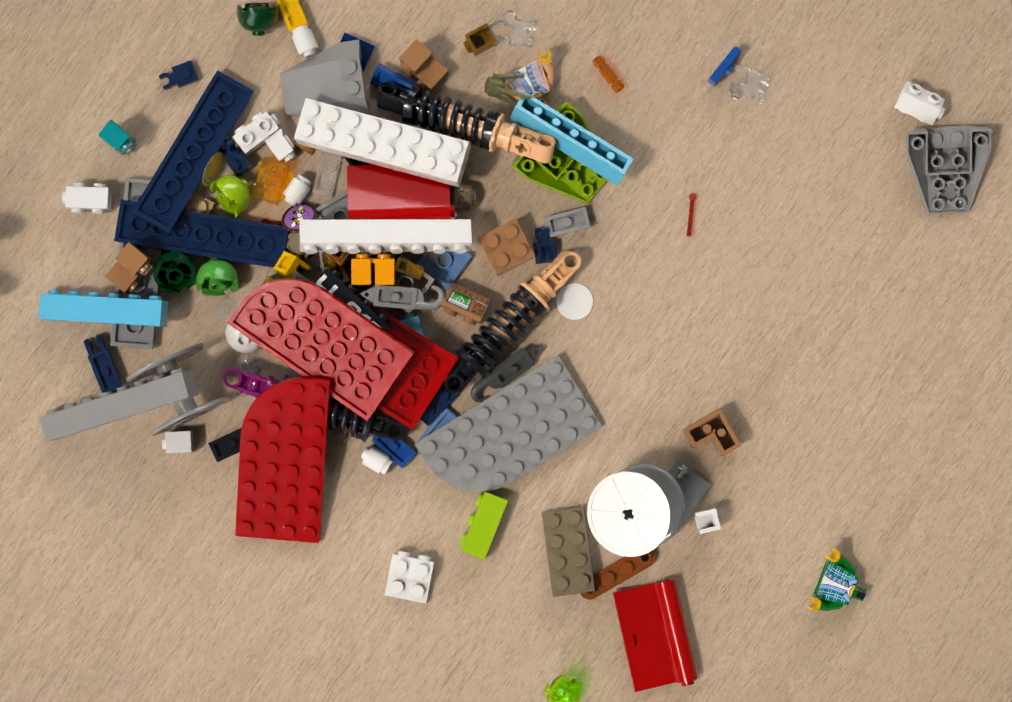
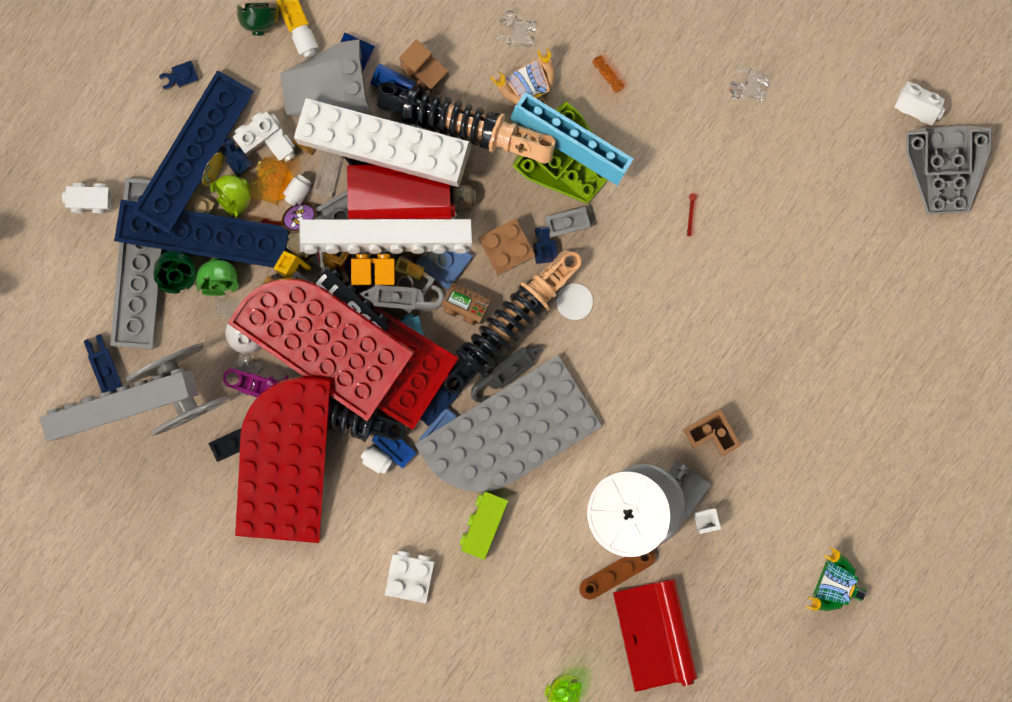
(103, 309): medium azure brick -> none
(117, 138): teal brick -> none
(129, 268): medium nougat brick -> none
(178, 442): white brick -> none
(486, 35): pearl gold window -> none
(495, 87): olive plant -> none
(568, 552): dark tan plate -> none
(725, 66): blue plate -> none

